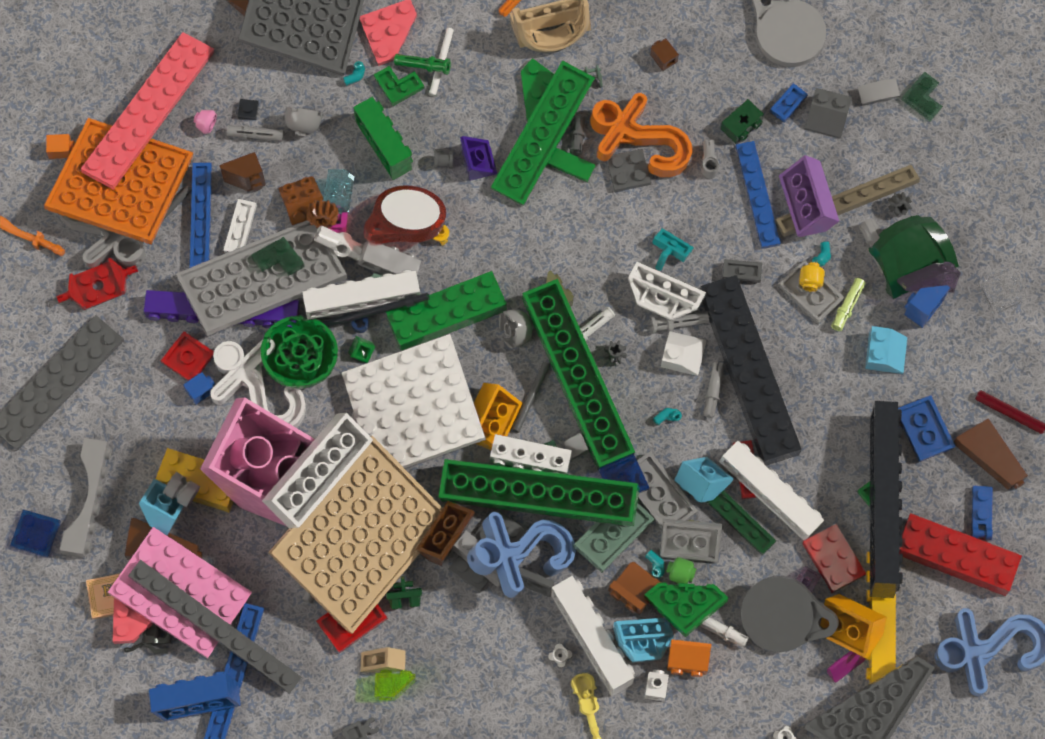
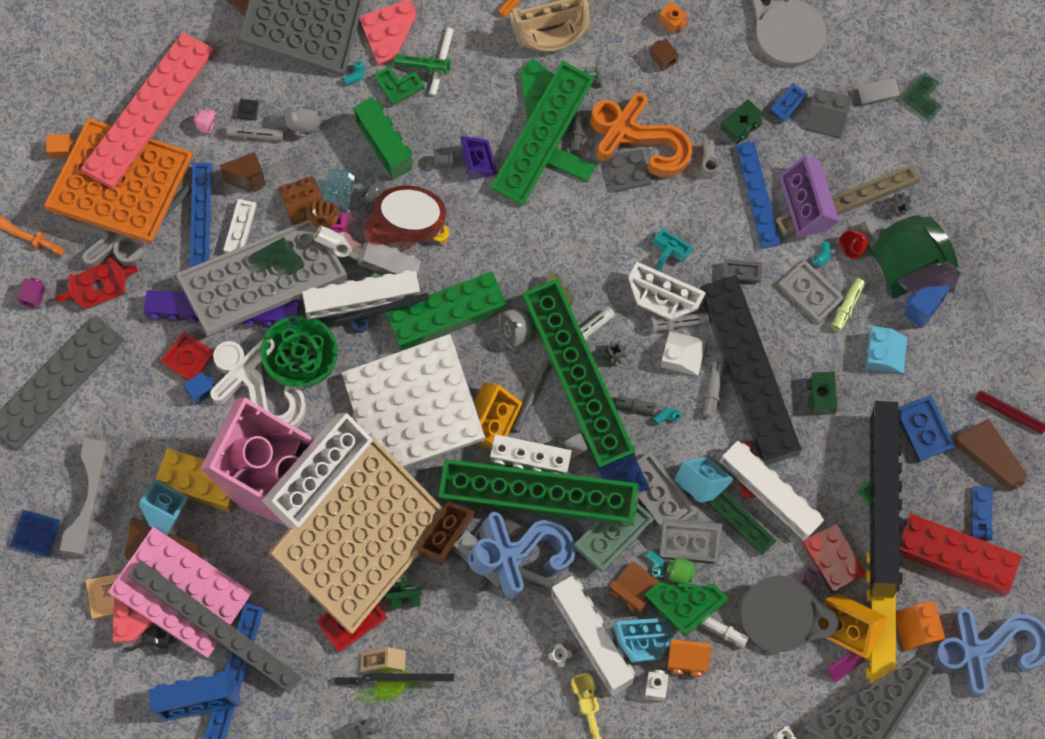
(31, 293): none -> magenta brick
(181, 489): light grey wheel -> none
(361, 349): green slope -> none
(372, 192): none -> dark grey hair
(393, 677): none -> black piece
(635, 405): none -> dark grey pin
(673, 18): none -> orange brick
(811, 277): yellow head -> none
(826, 382): none -> dark green brick
(854, 244): none -> red hair
(919, 626): none -> orange slope

